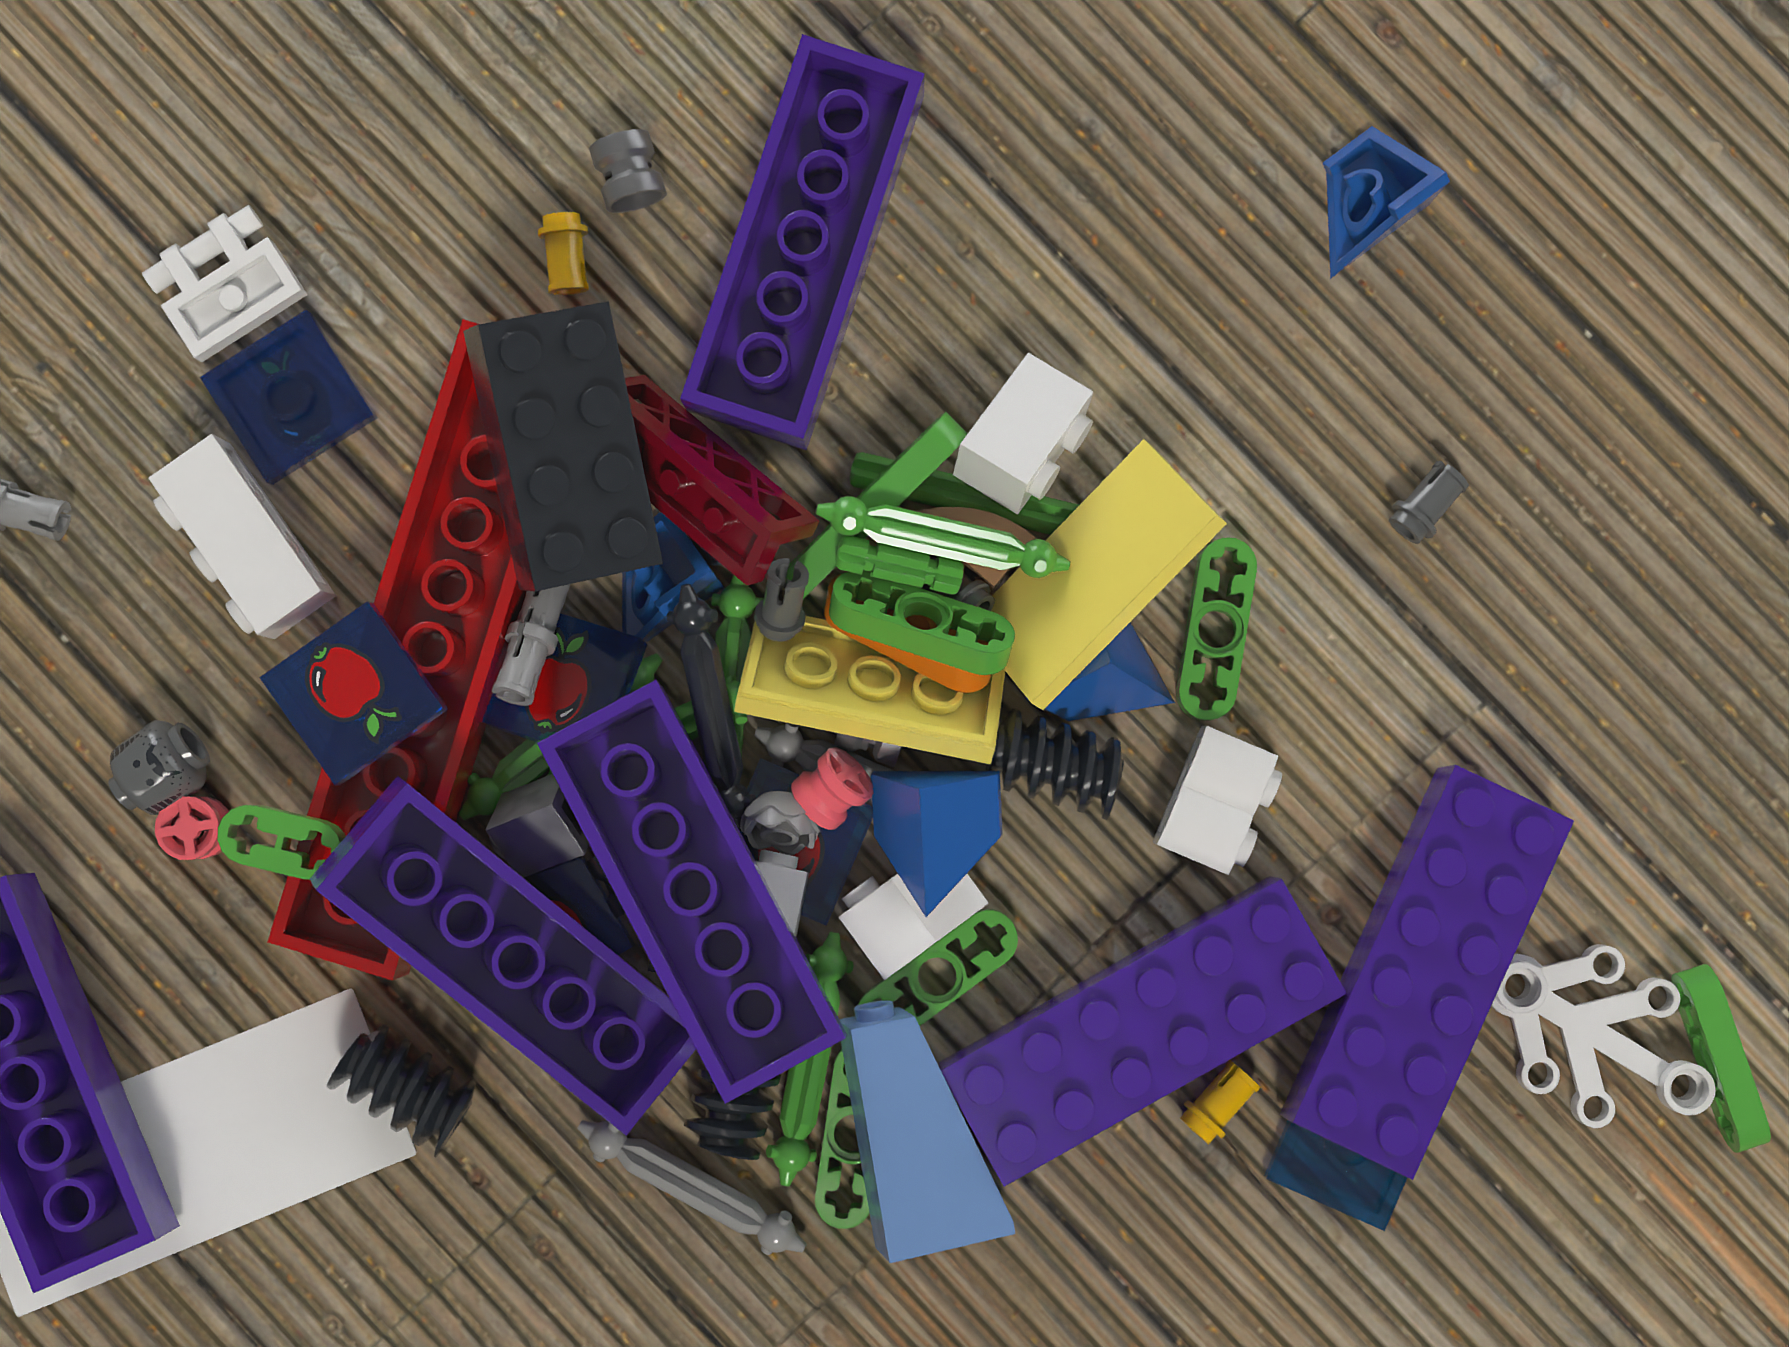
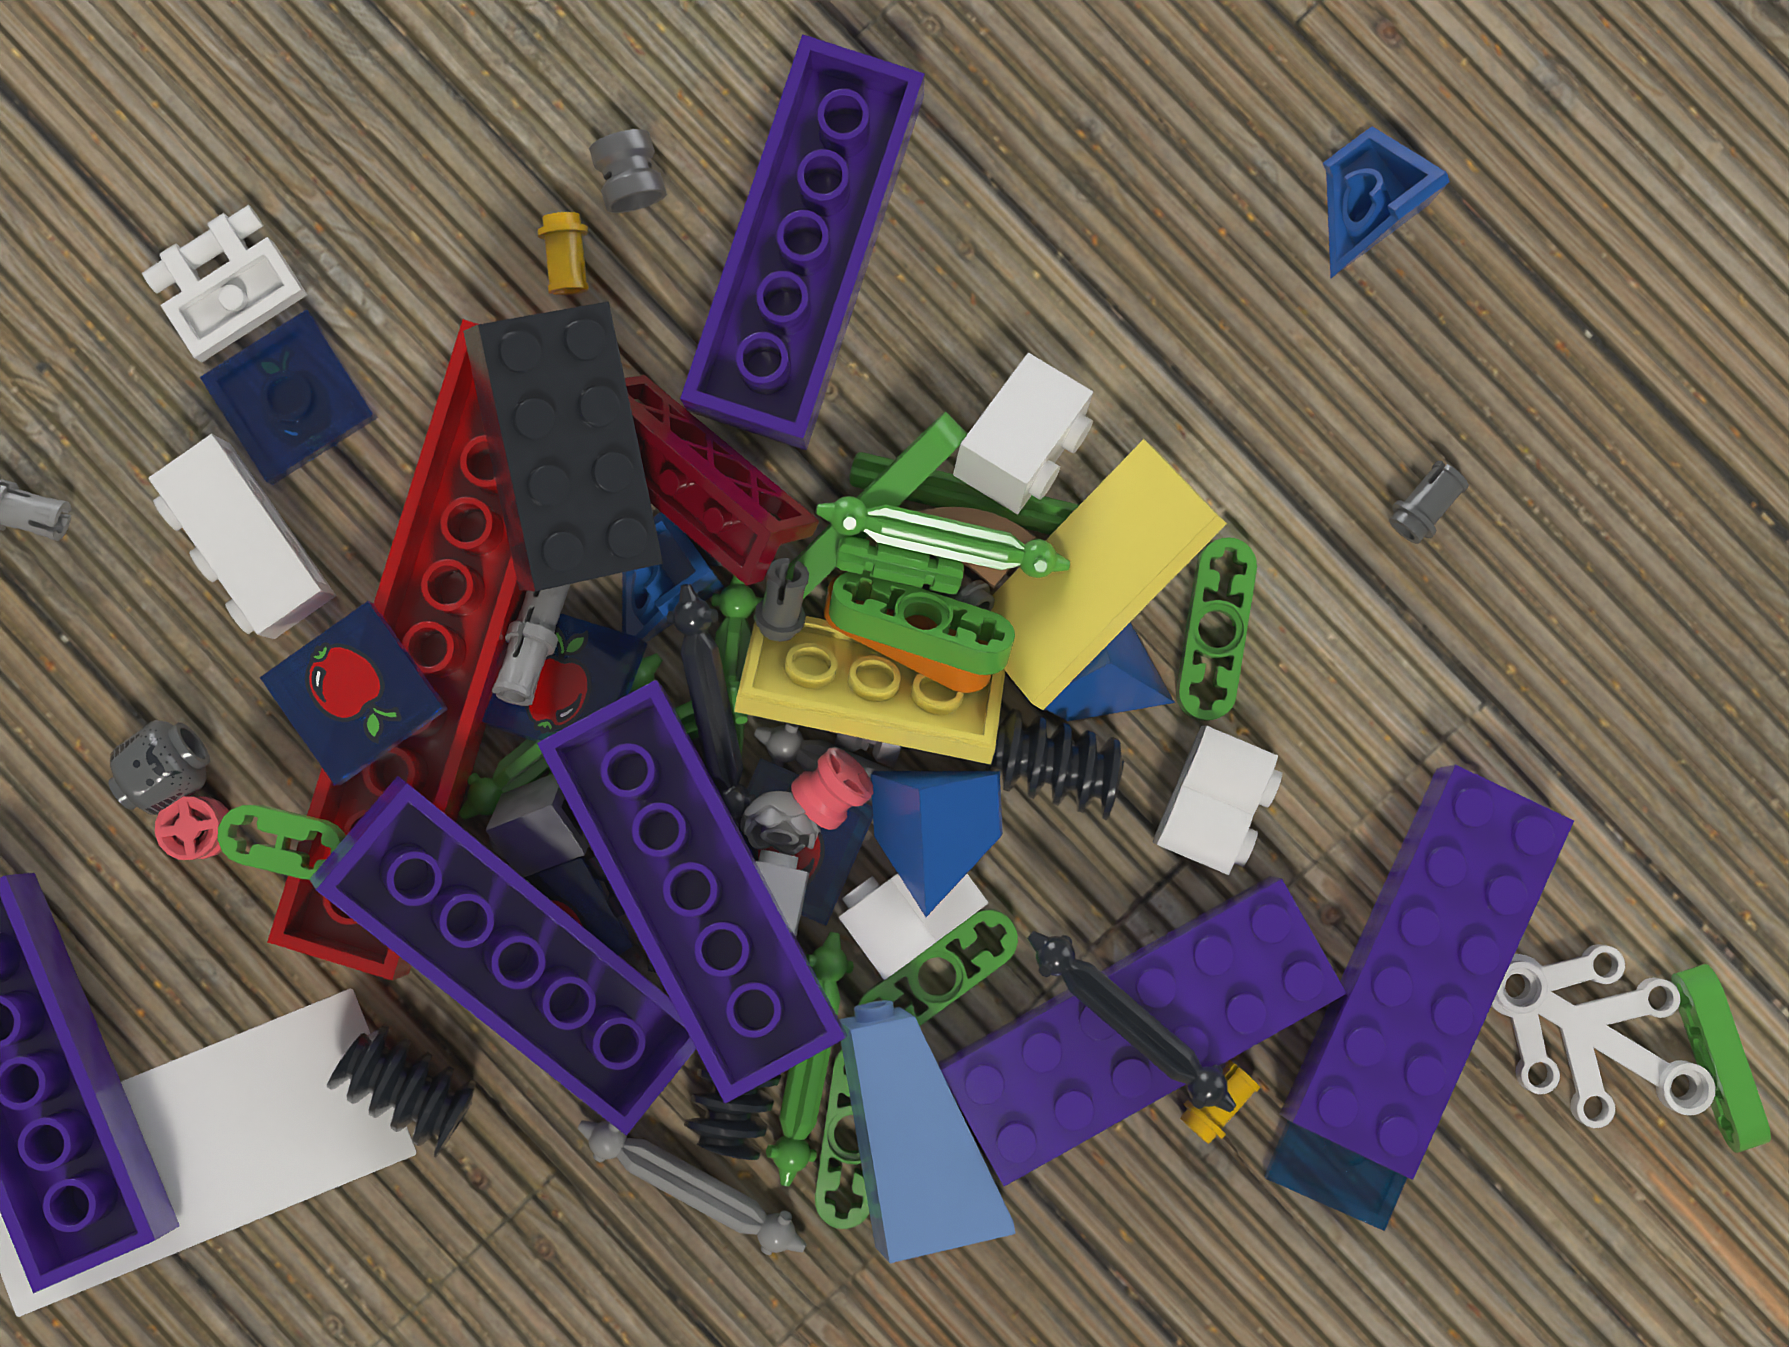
(1130, 1020): none -> black wheel

